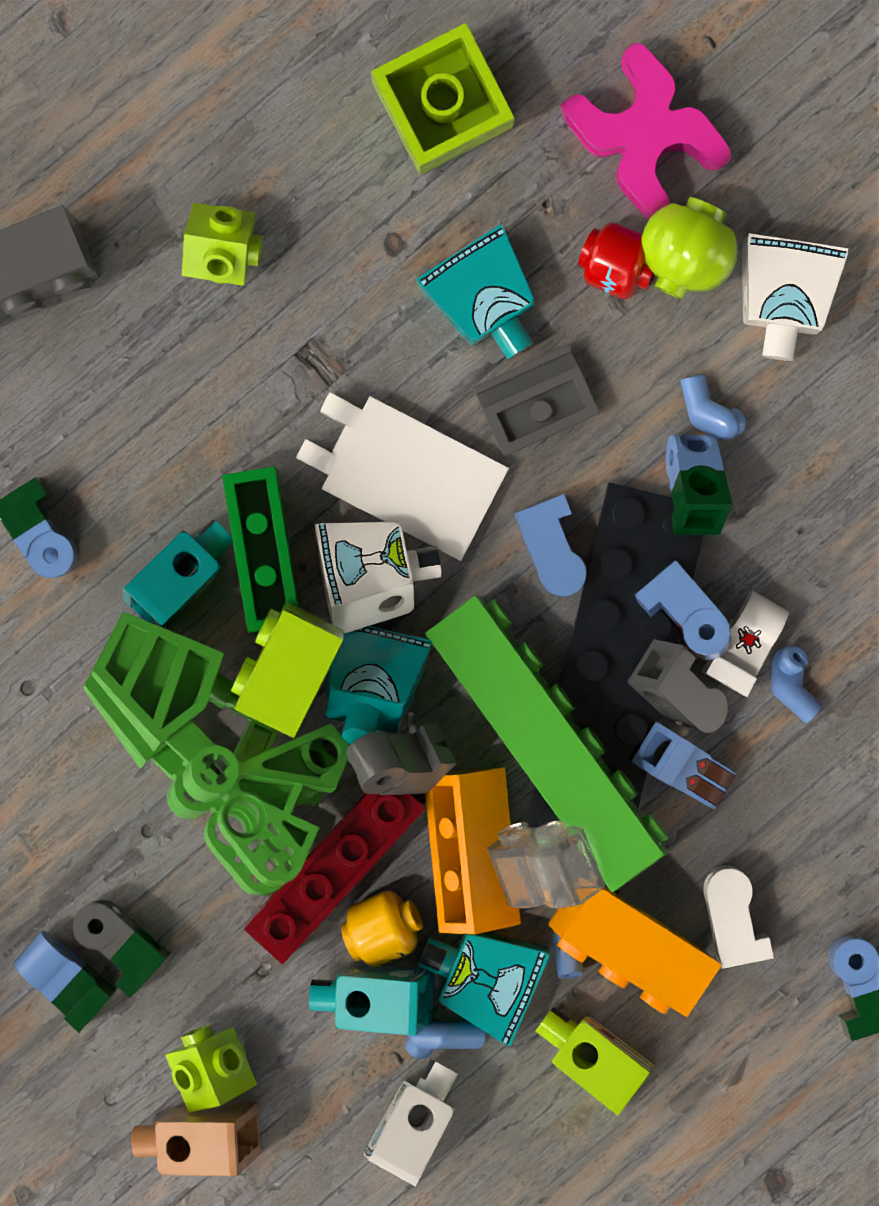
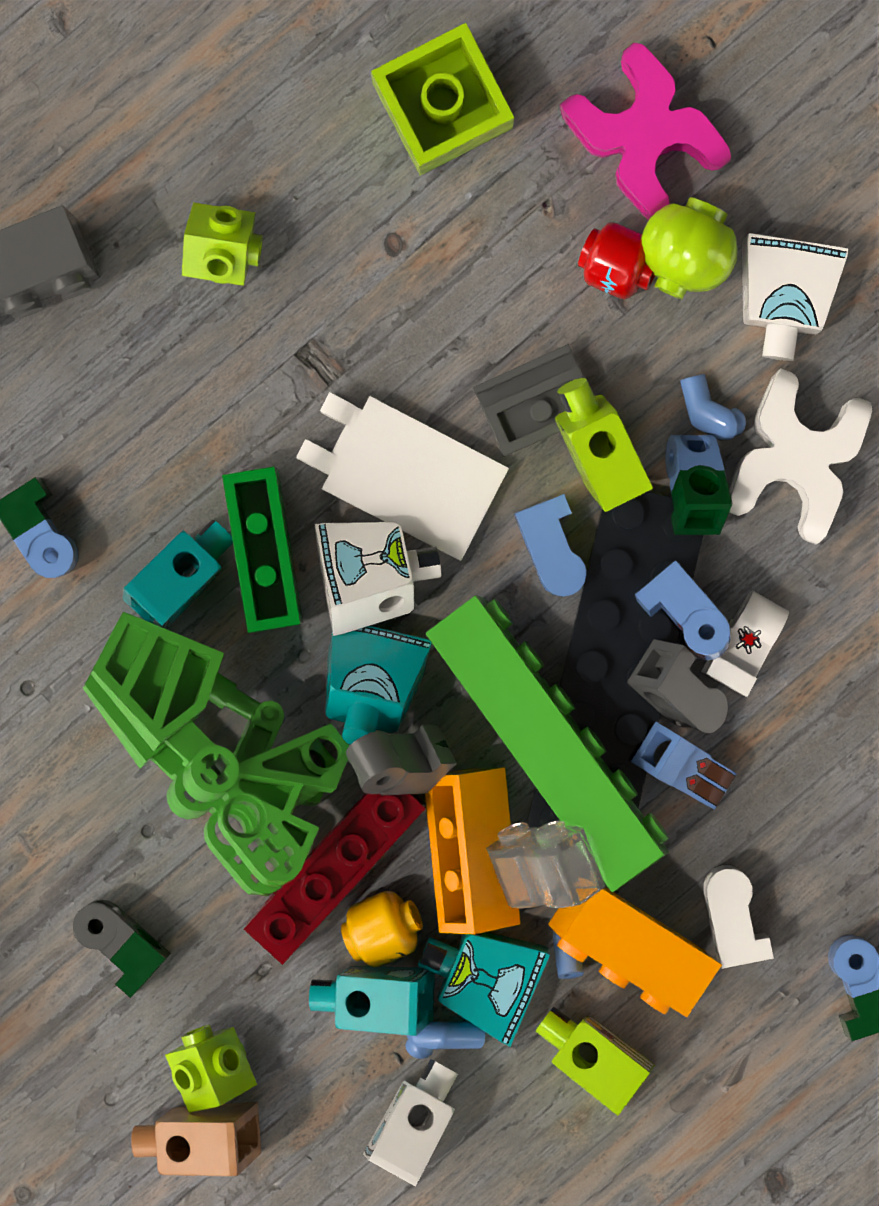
(64, 979): leg -> none
(289, 668): lime brick -> none
(483, 292): teal torso -> none
(600, 446): none -> lime torso
(787, 682): medium blue arm -> none
(799, 456): none -> white piece

